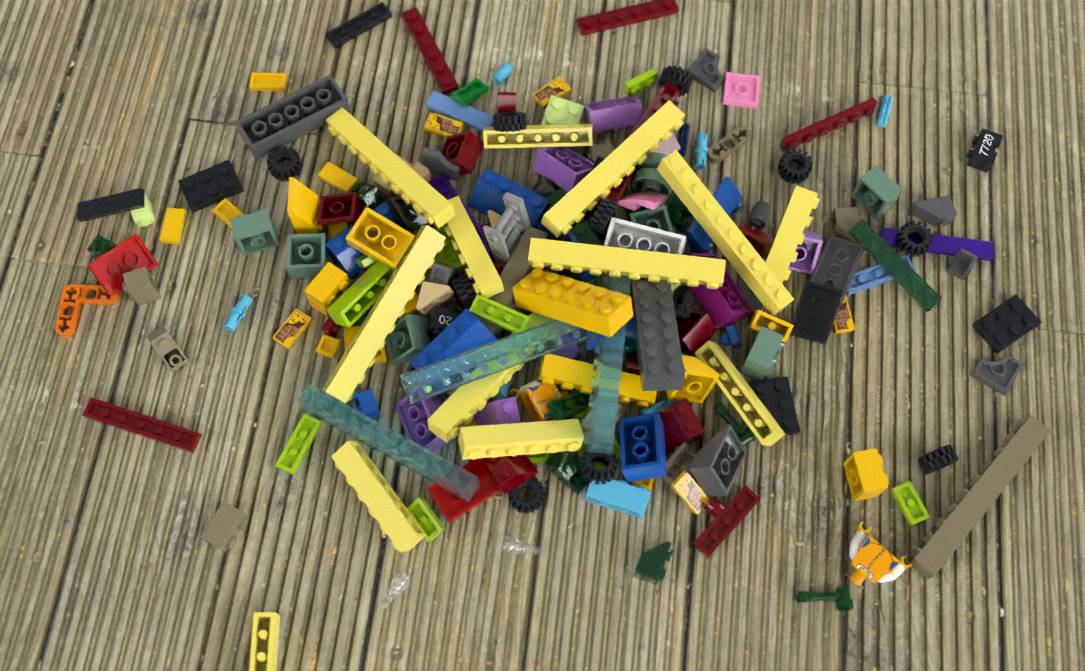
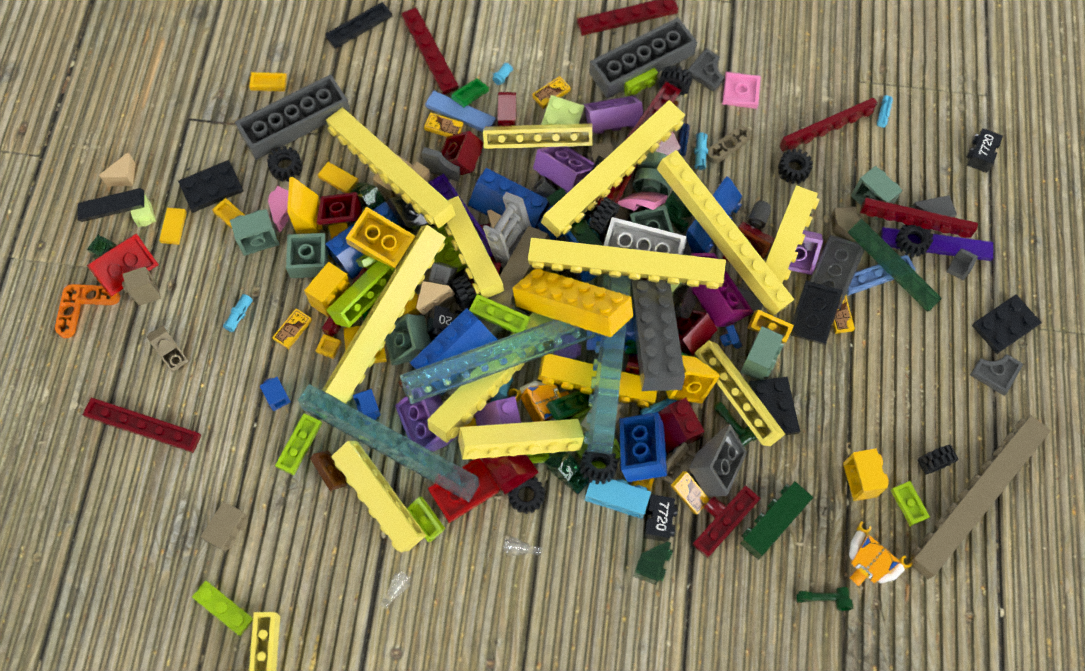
(120, 173): none -> tan slope
(223, 608): none -> lime plate
(275, 393): none -> blue brick
(278, 205): none -> bright pink slope
(326, 468): none -> reddish brown plate
(509, 121): black tyre -> none
(654, 49): none -> dark grey brick
(660, 524): none -> black brick
(776, 520): none -> dark green brick
(919, 218): none -> dark red plate

